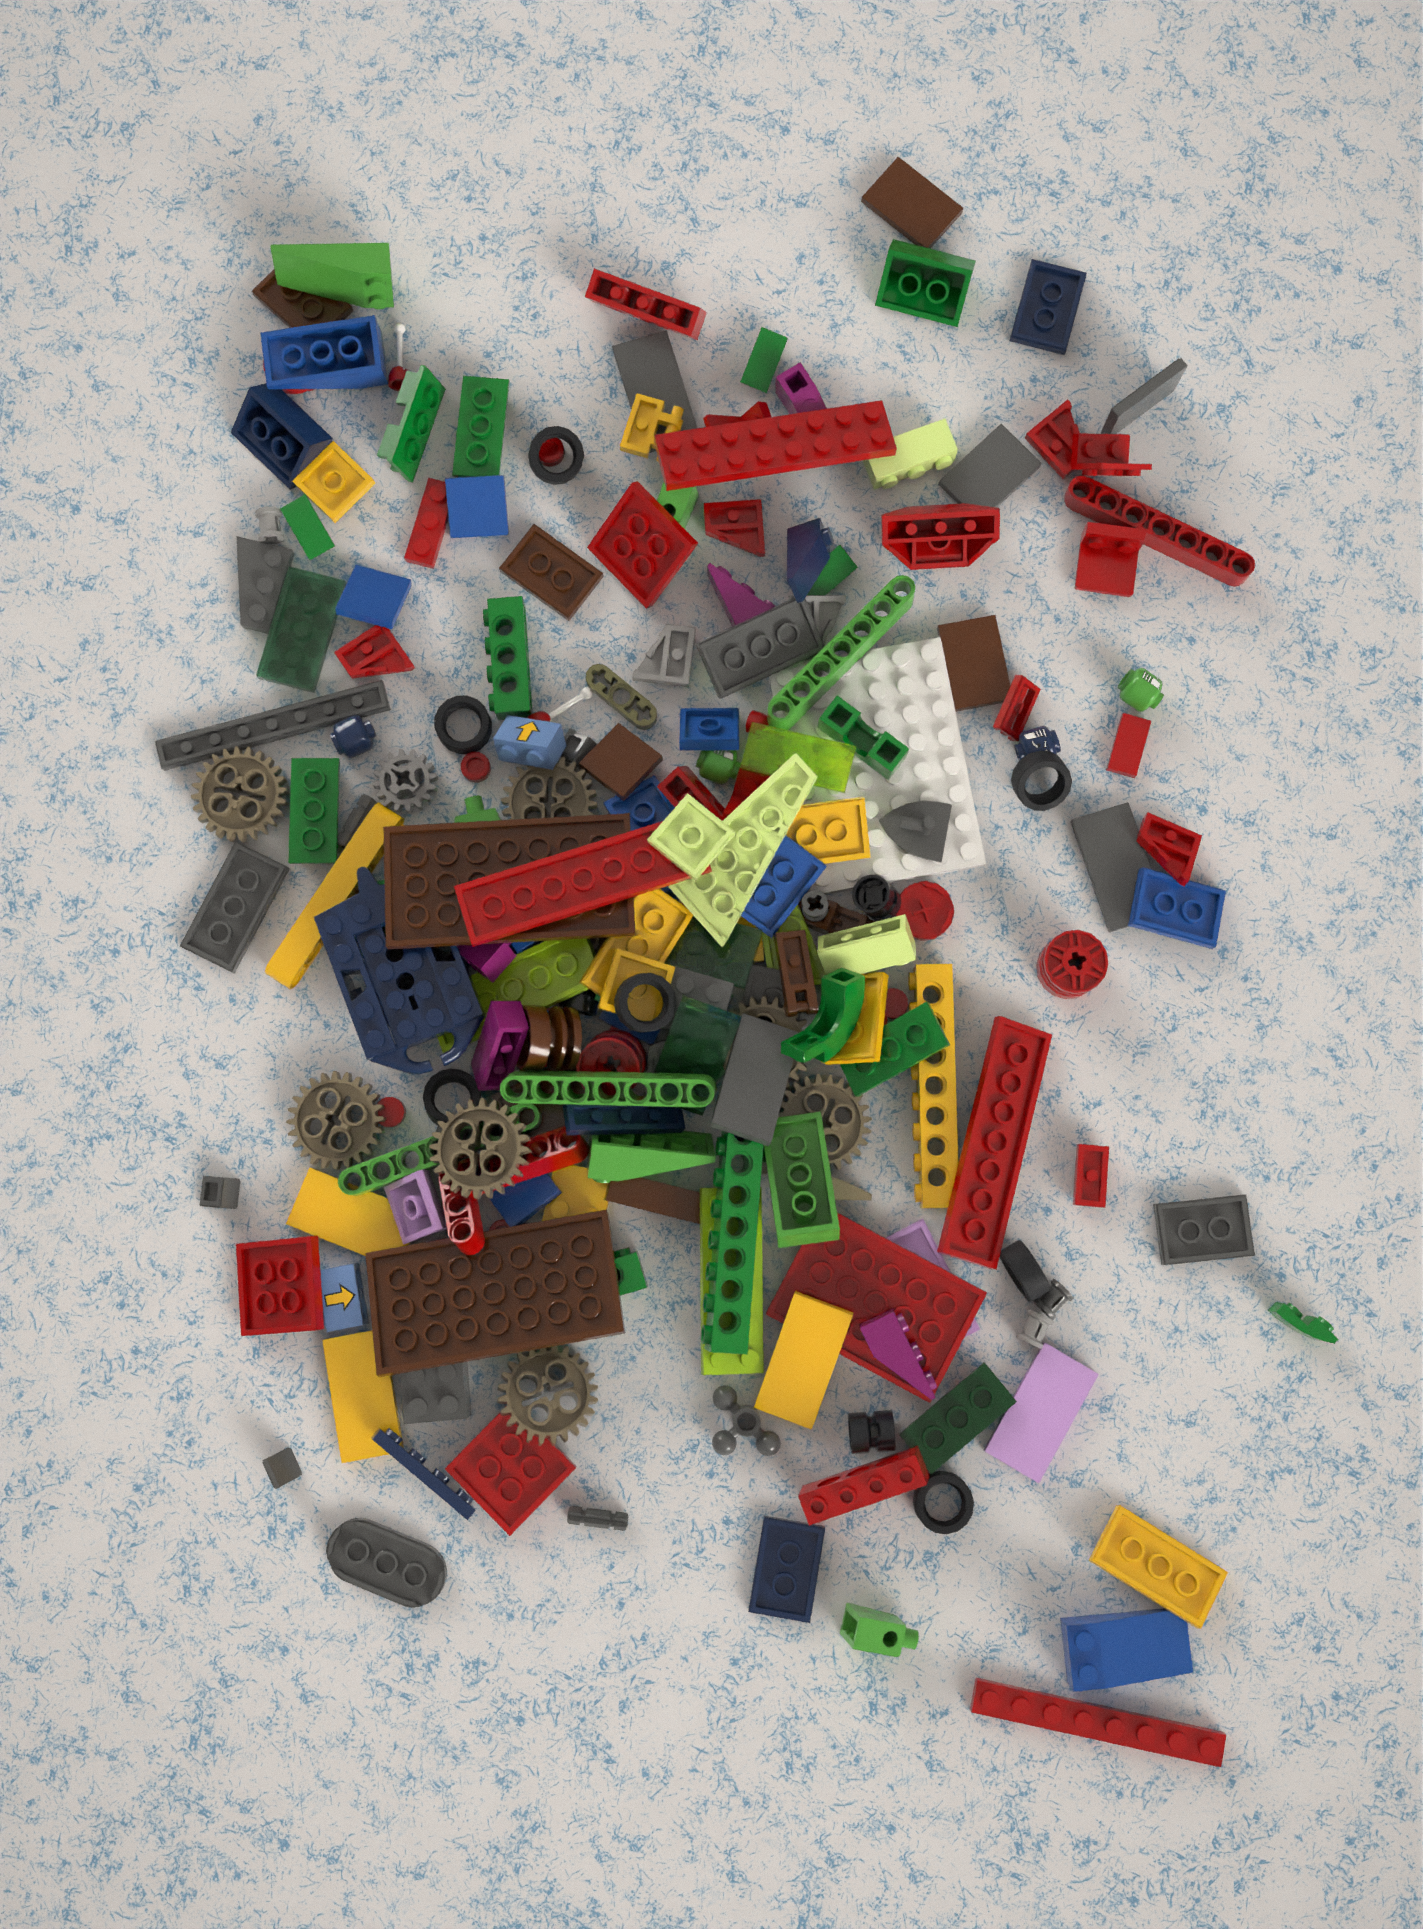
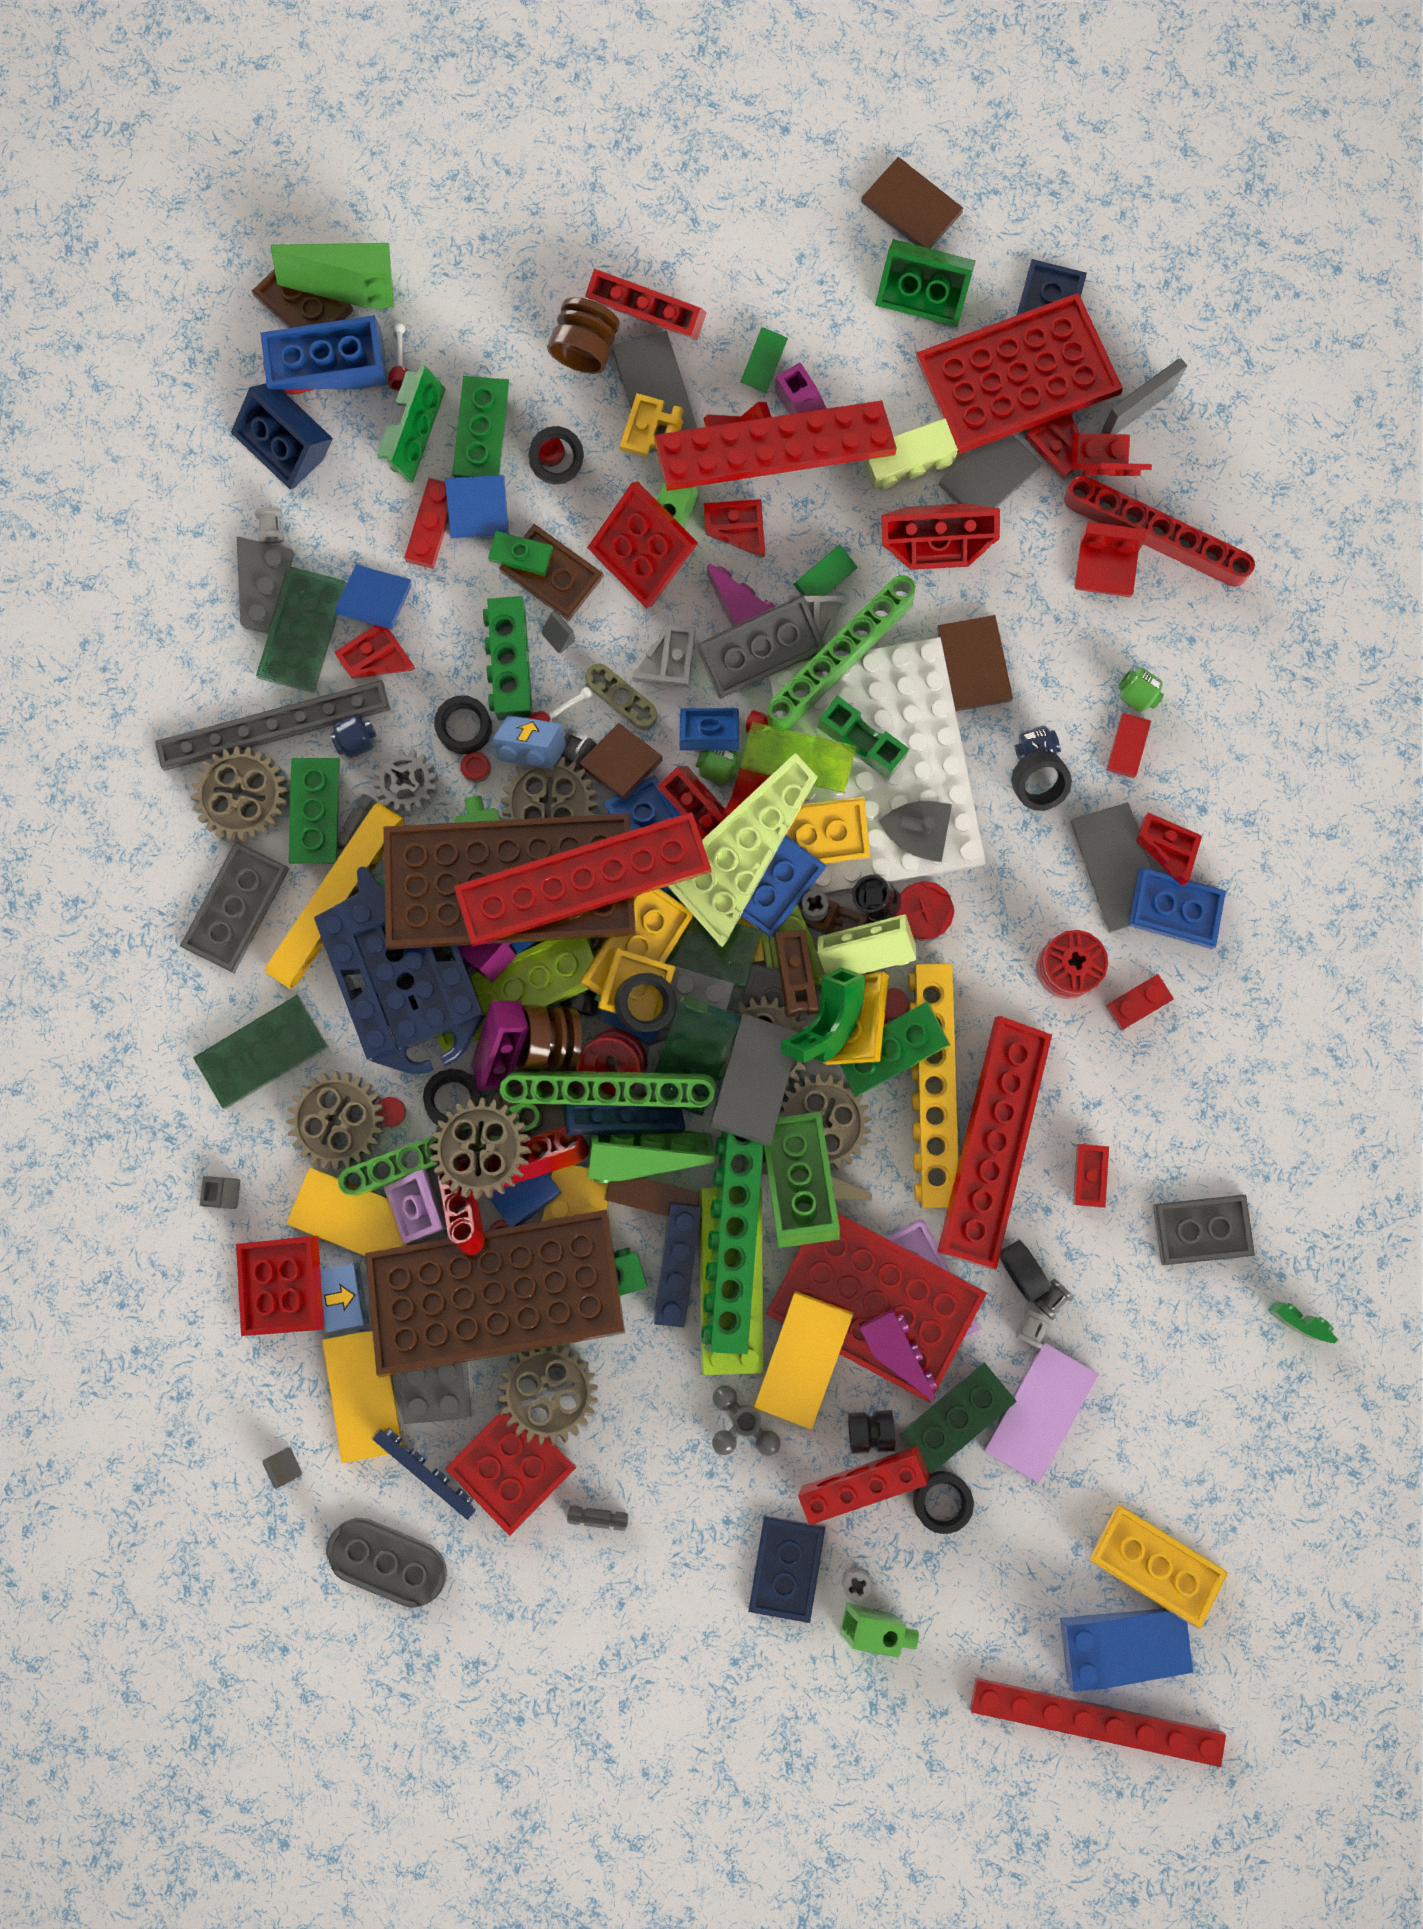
(260, 1052): none -> clear green plate
(307, 527): green slope -> none
(334, 482): yellow plate -> none
(520, 553): none -> green plate
(558, 632): none -> dark grey slope
(583, 335): none -> reddish brown wheel
(677, 1264): none -> dark blue plate
(691, 837): yellowish green tile -> none
(807, 555): dark blue slope -> none
(852, 1593): none -> light grey bush
(1013, 705): red tile -> none
(1019, 373): none -> red plate
(1139, 1002): none -> red plate

